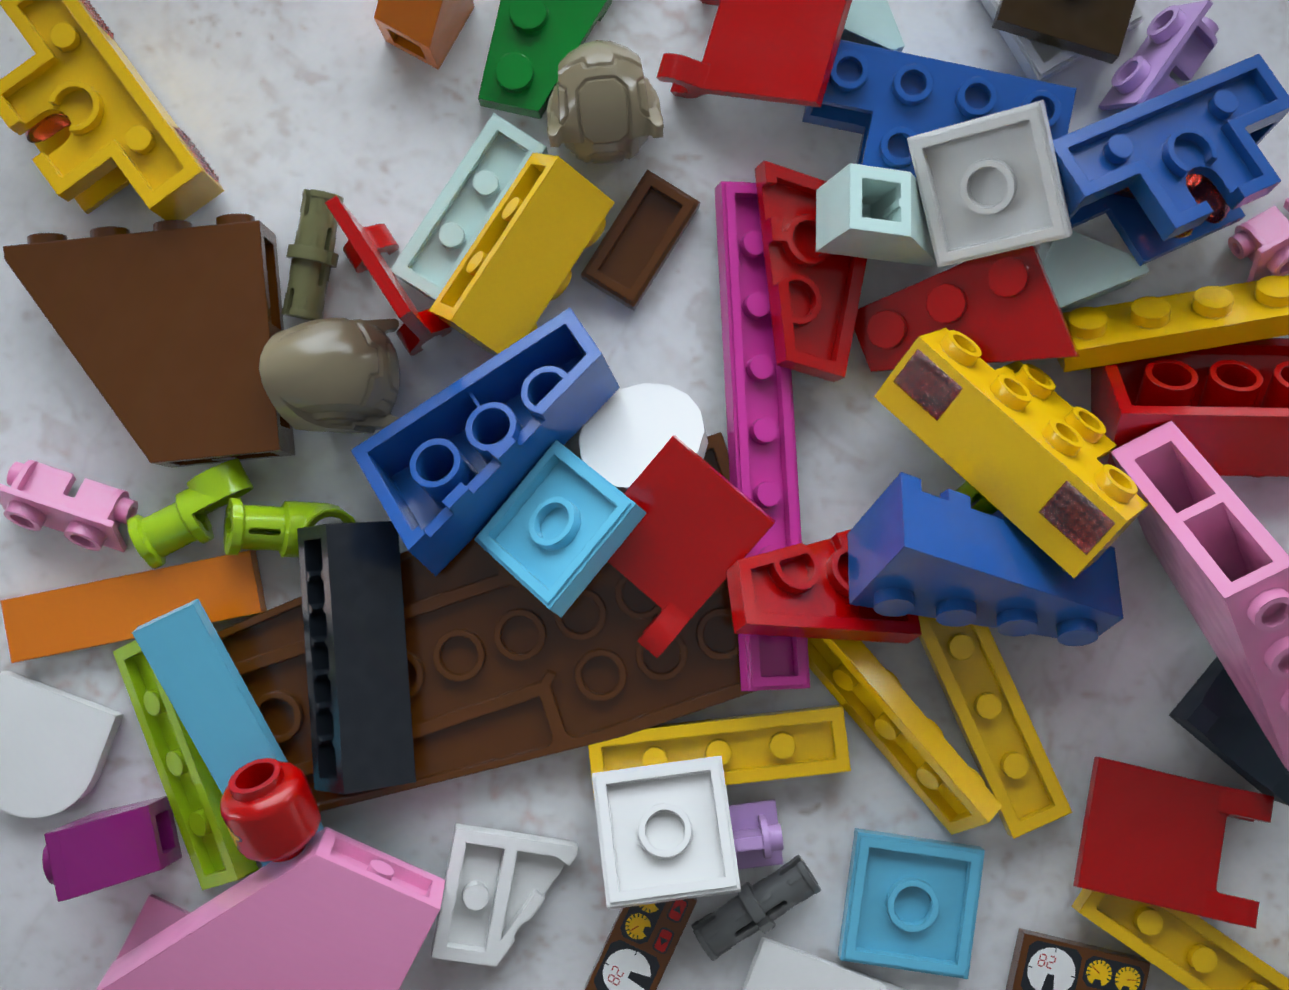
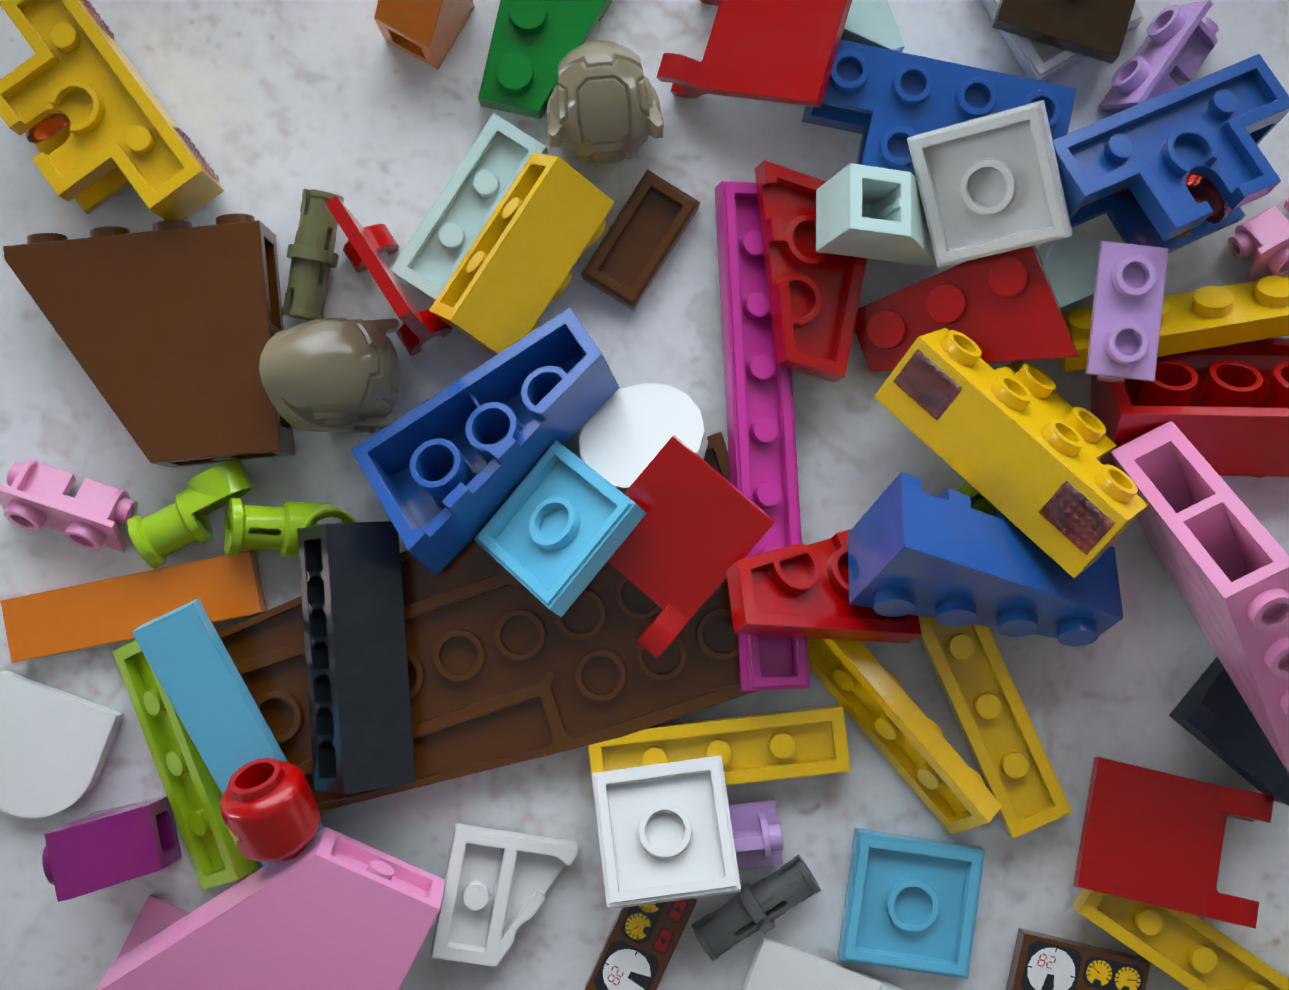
(1126, 312): none -> lavender hinge

